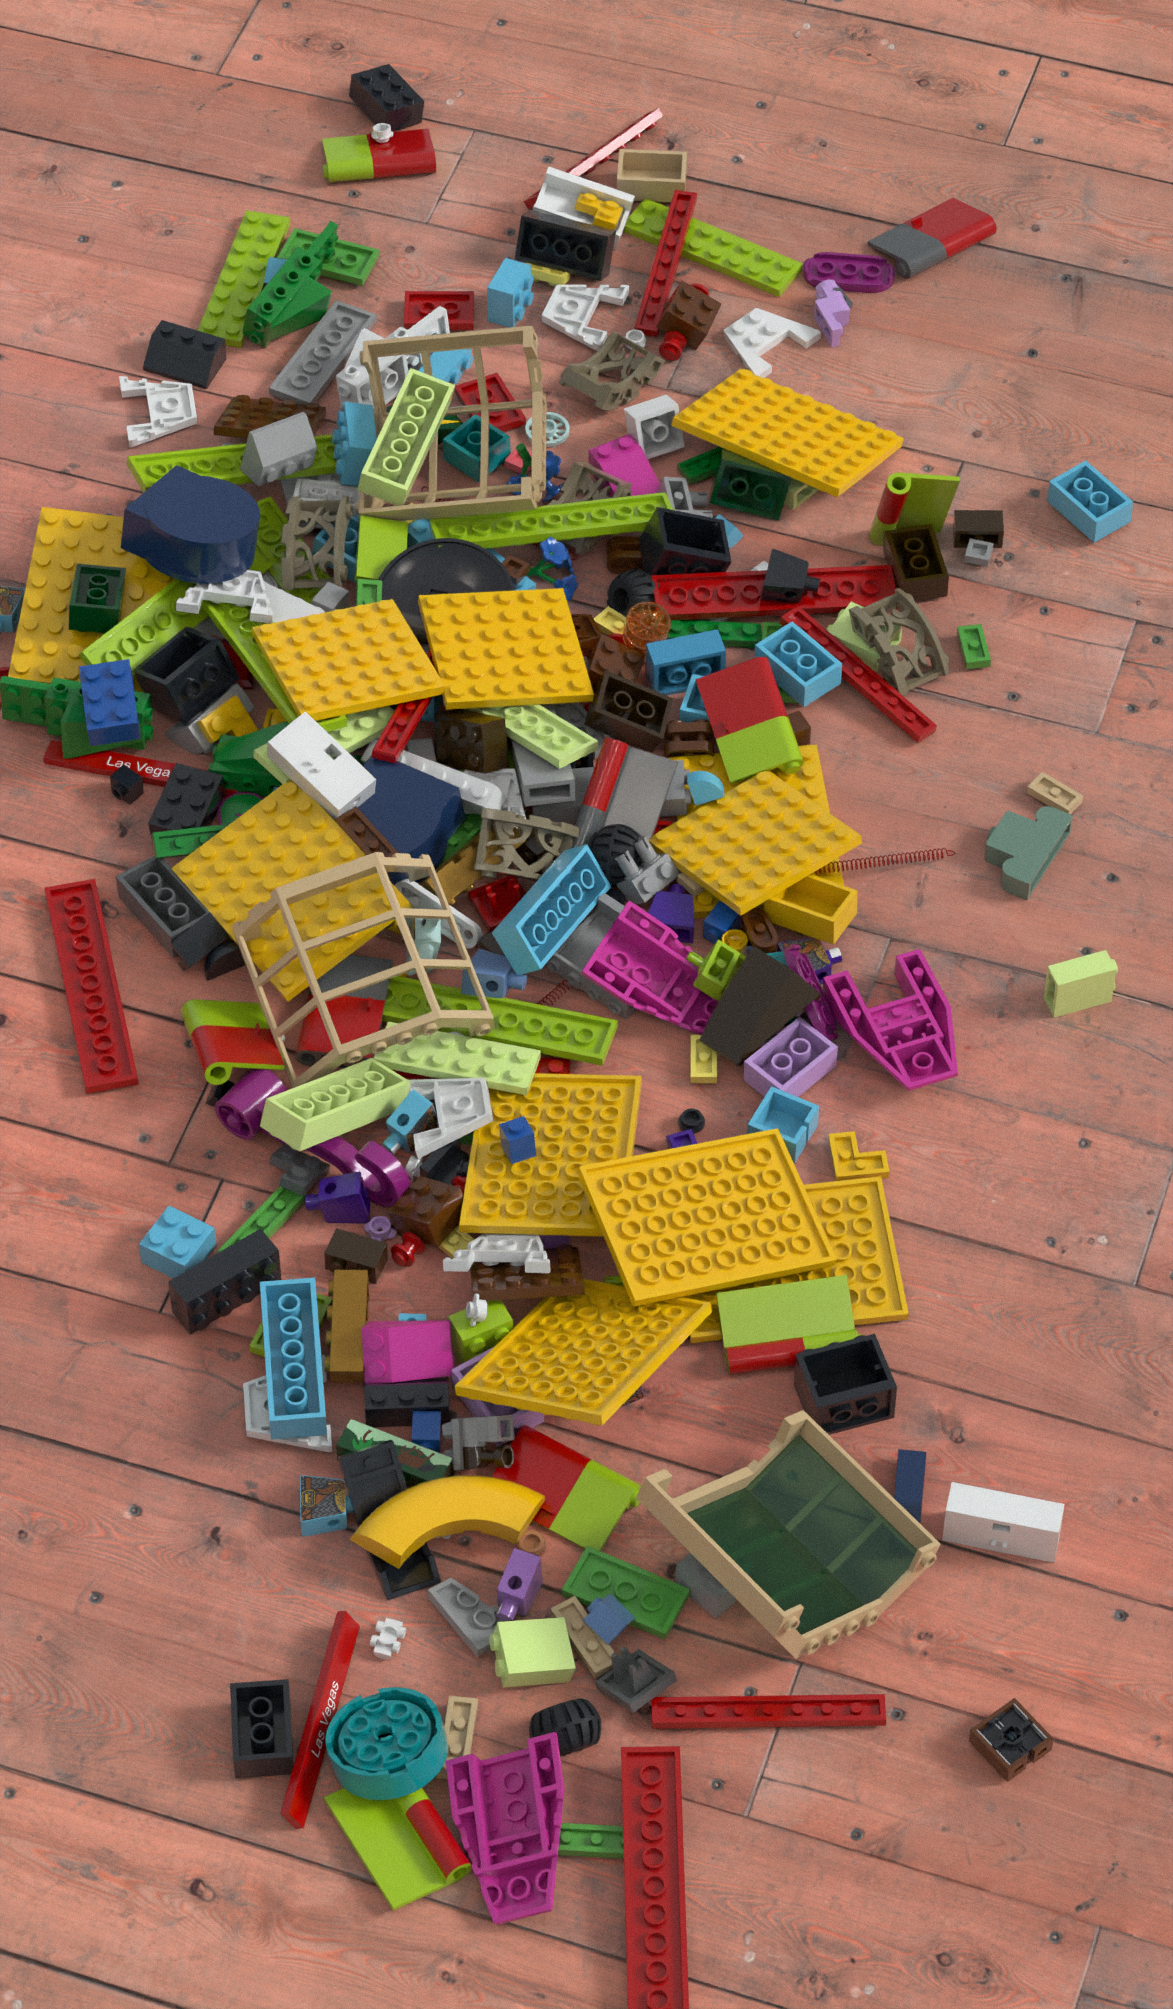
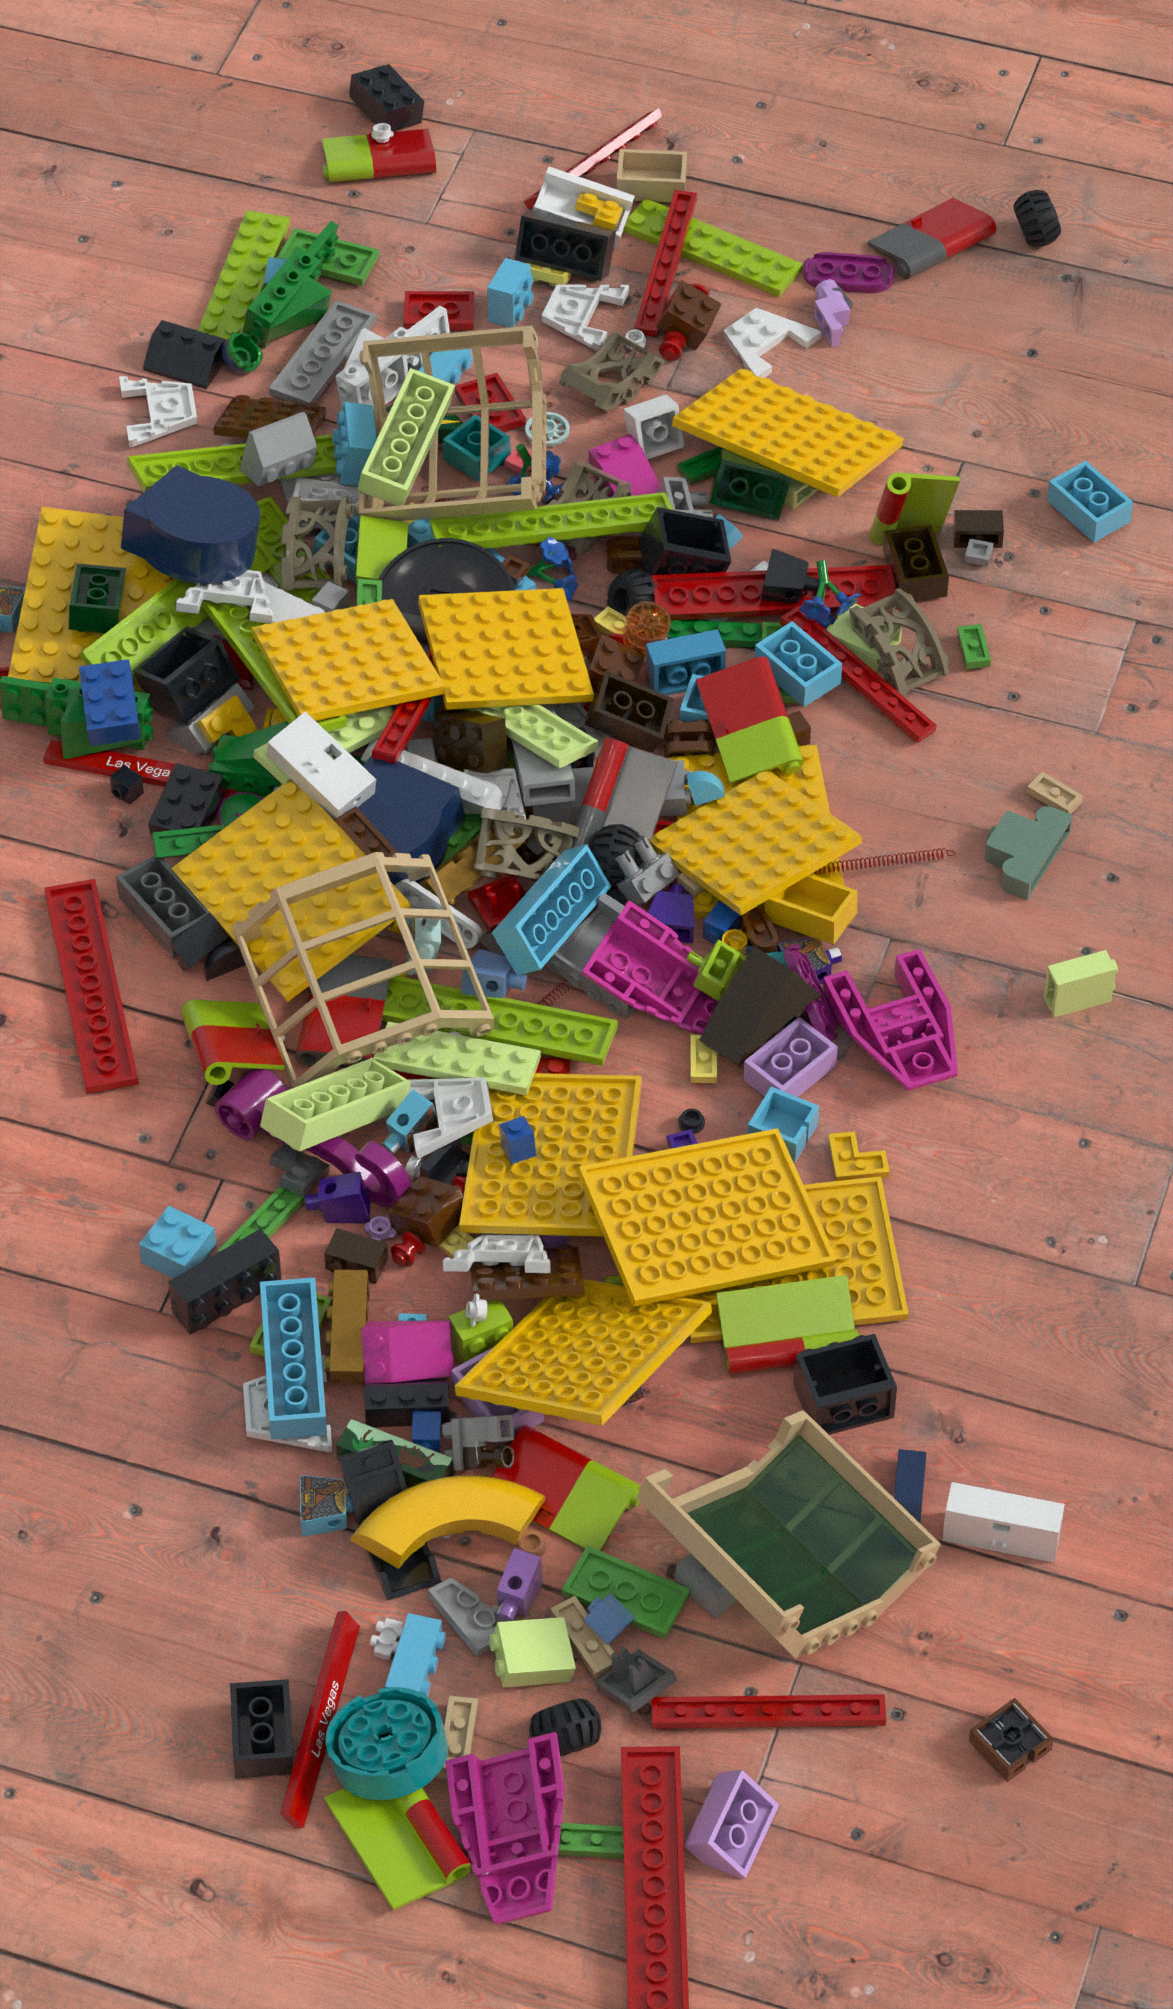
(241, 353): none -> green hair
(416, 1654): none -> medium azure brick
(732, 1824): none -> lavender slope
(816, 608): none -> blue plant
(1037, 218): none -> black wheel

